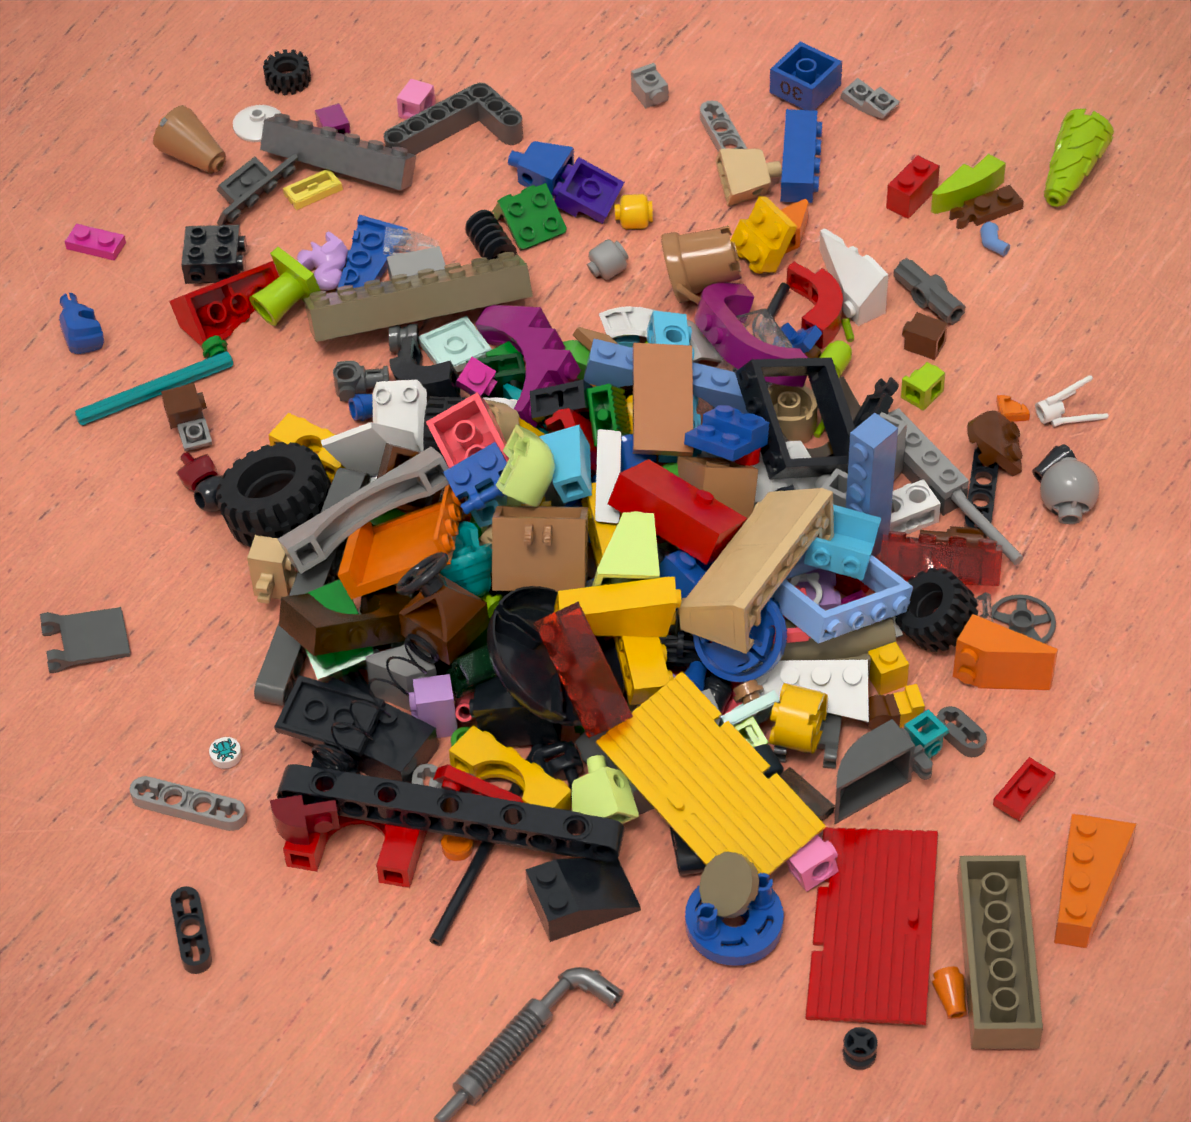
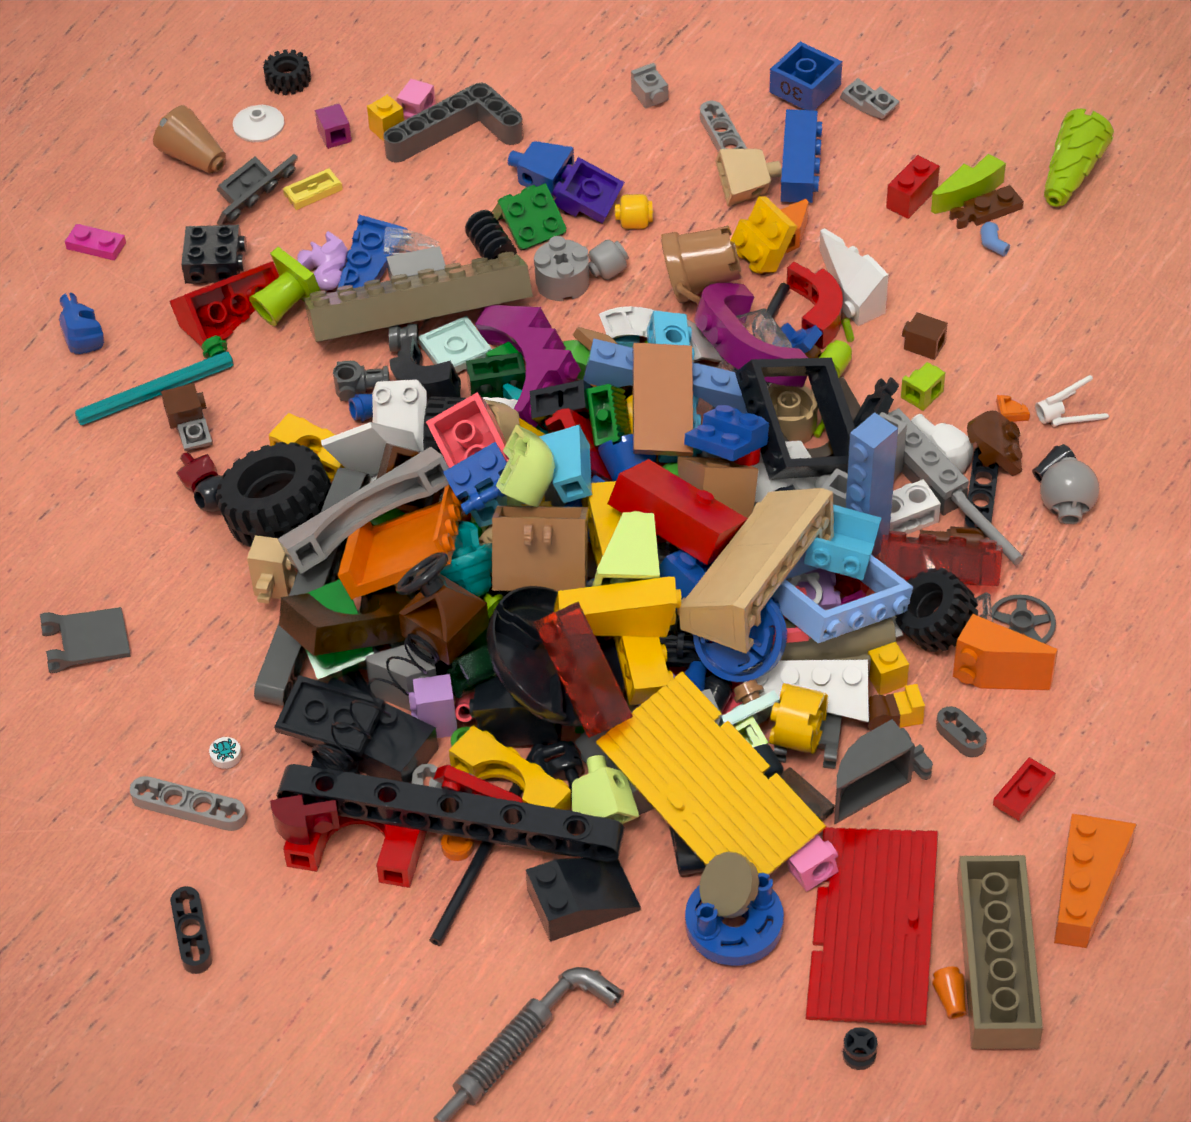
(338, 152): flat silver brick -> none
(383, 115): none -> yellow brick
(477, 378): dark pink brick -> none
(561, 269): none -> light grey brick
(607, 473): white sticker -> none
(929, 291): dark grey piece -> none
(931, 734): teal brick -> none
(948, 440): none -> white piece

